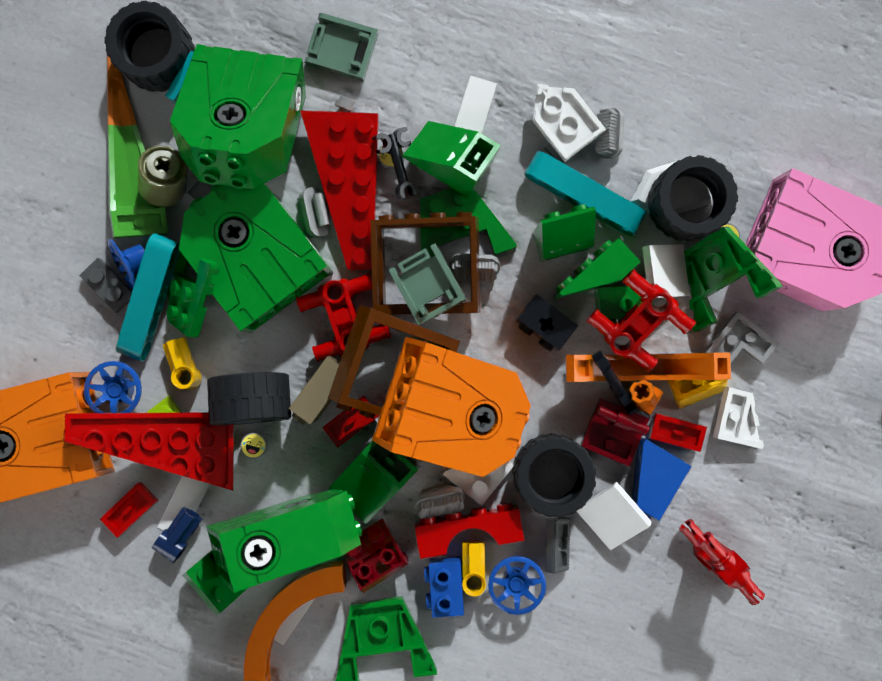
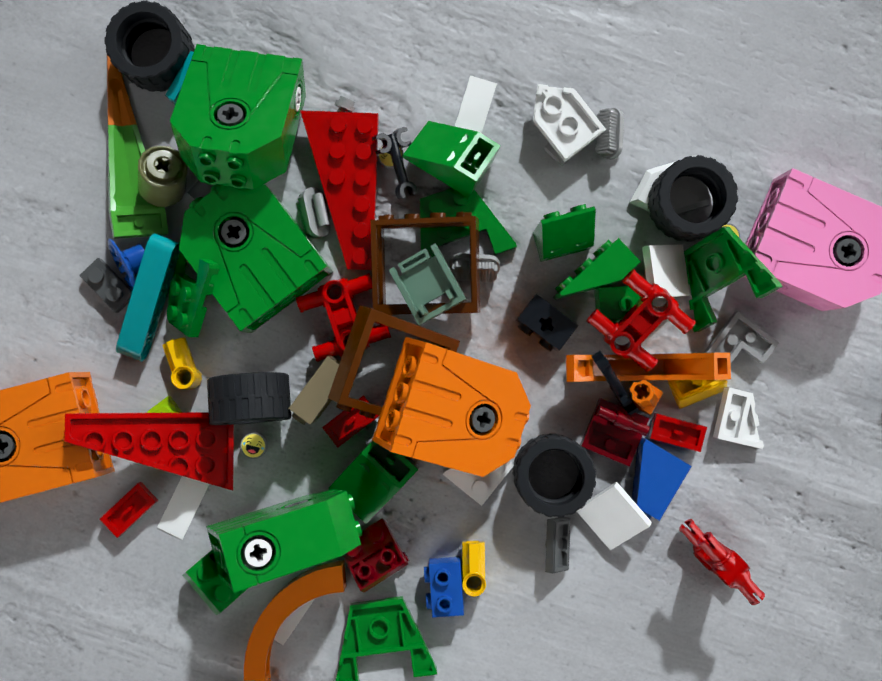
(114, 389): blue wheel -> none
(174, 539): dark blue piece -> none
(338, 45): sand green container -> none
(439, 501): light grey piece -> none
(501, 523): red arch -> none
(516, 584): blue wheel -> none
(581, 190): teal beam -> none

